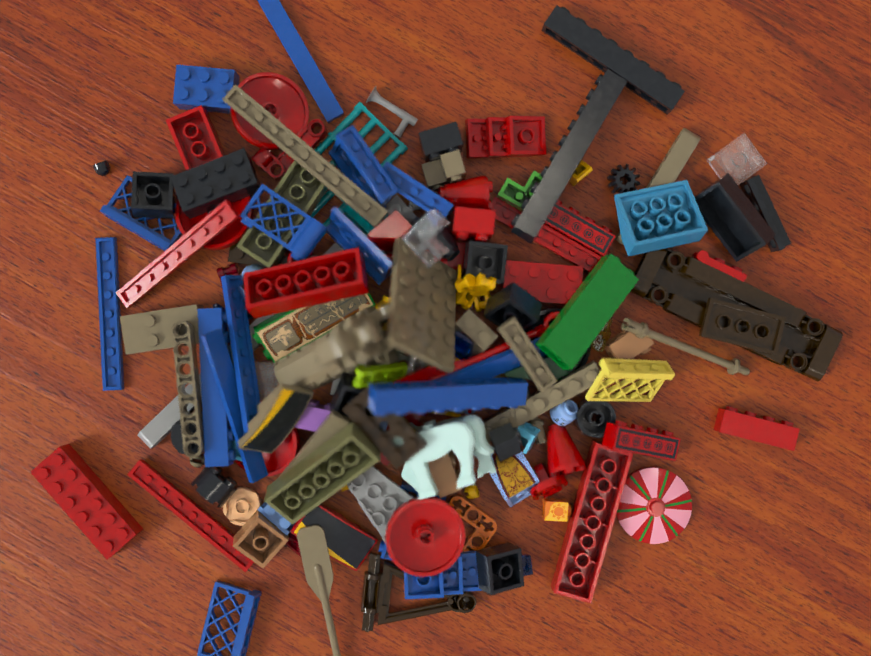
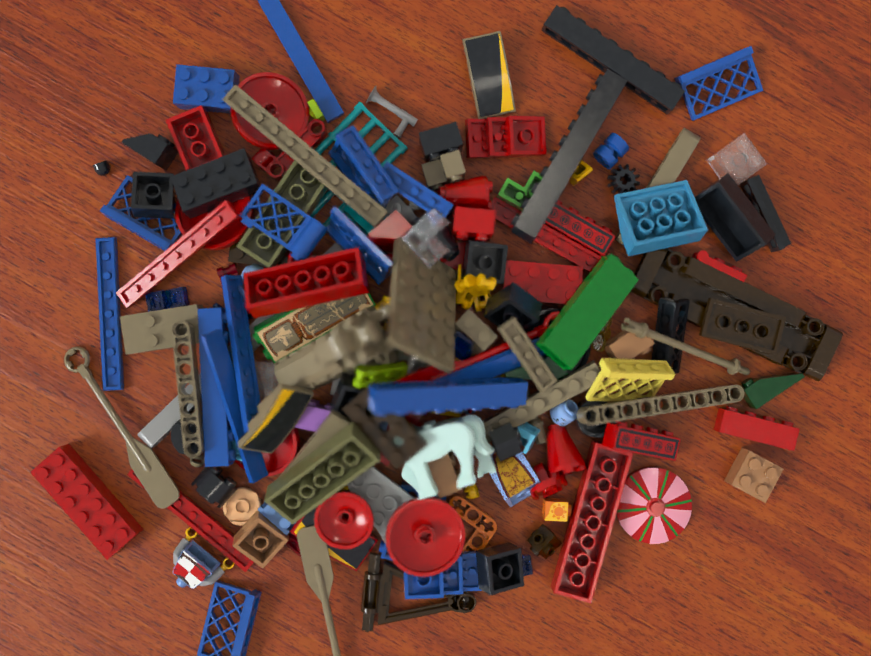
(141, 457): none -> dark tan piece
(155, 149): none -> black slope
(167, 299): none -> clear blue slope
(195, 565): none -> torso
(315, 111): none -> lime tile
(342, 531): none -> red dish
(489, 75): none -> black slope
(543, 542): none -> dark brown brick
(613, 147): none -> blue wheel
(652, 407): none -> dark tan beam
(667, 322): none -> black fence
(715, 67): none -> blue fence
(753, 475): none -> medium nougat brick
(763, 389): none -> dark green slope

